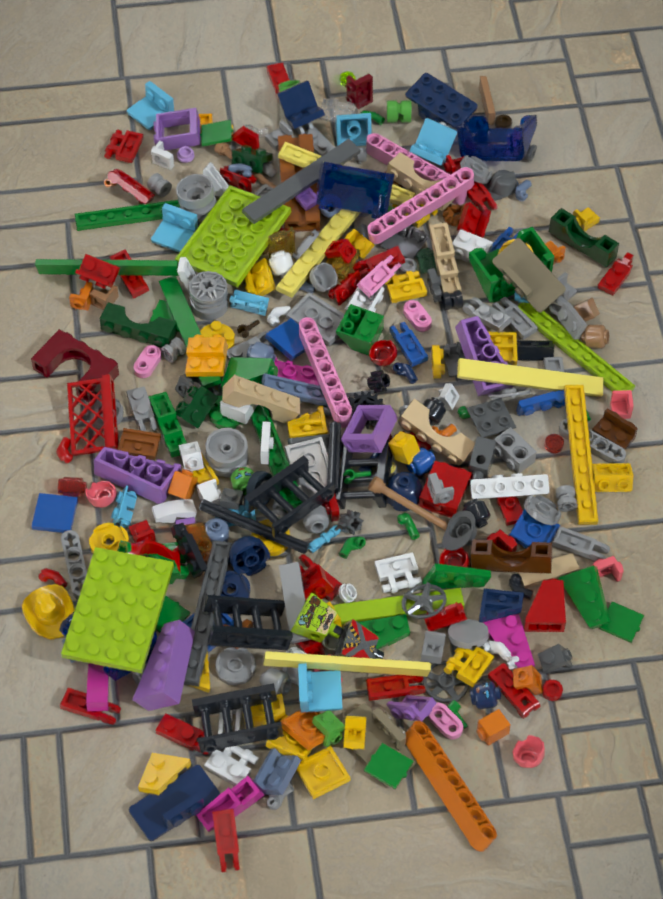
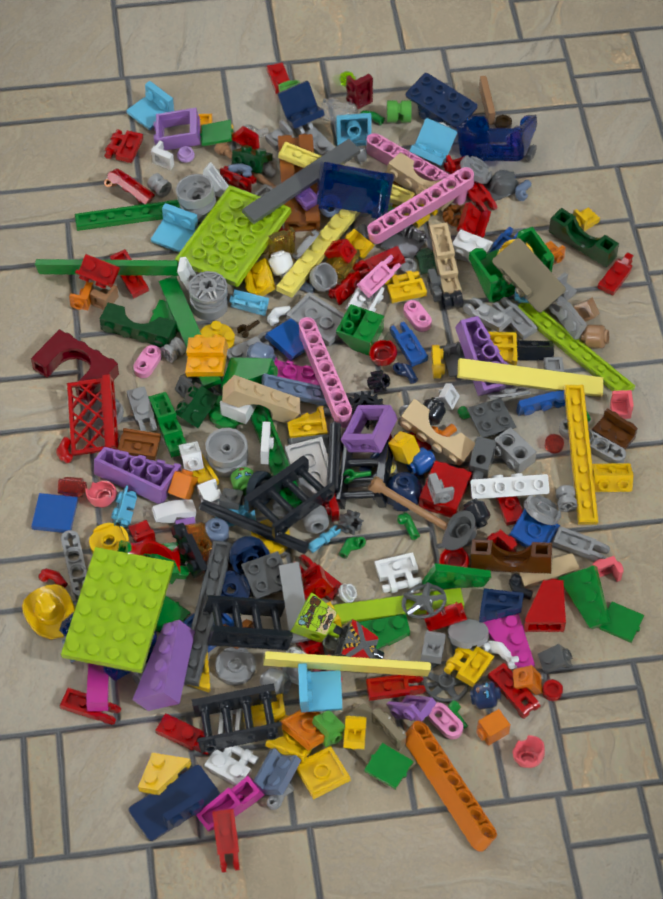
(264, 575): none -> dark grey hinge

